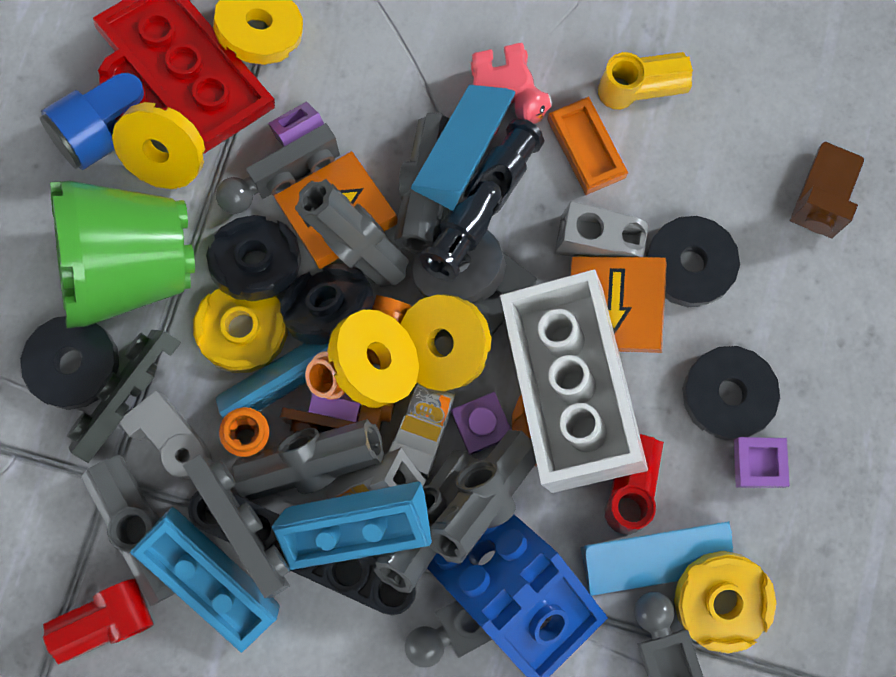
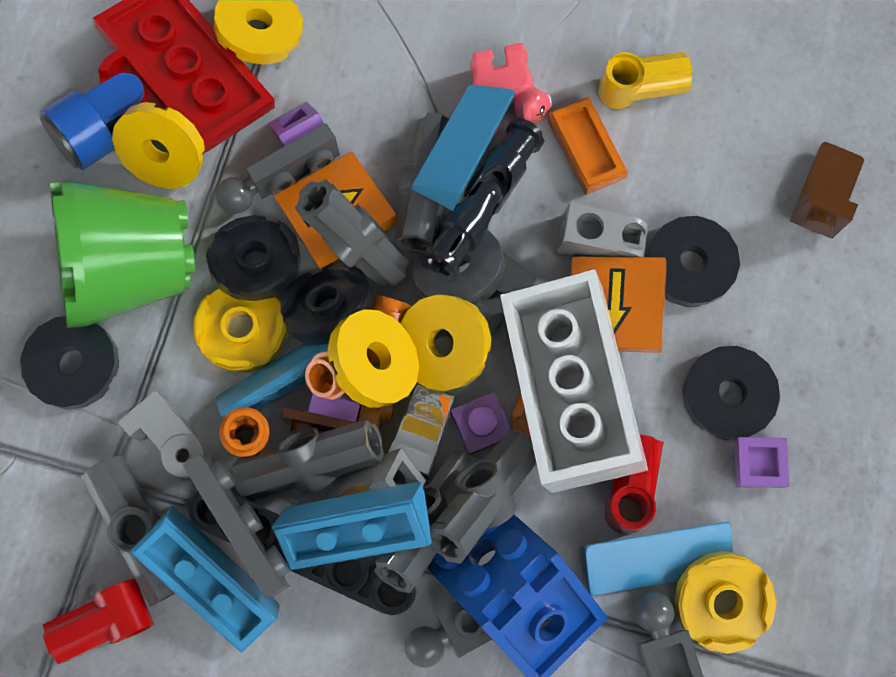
(92, 431): pearl dark grey wing -> none

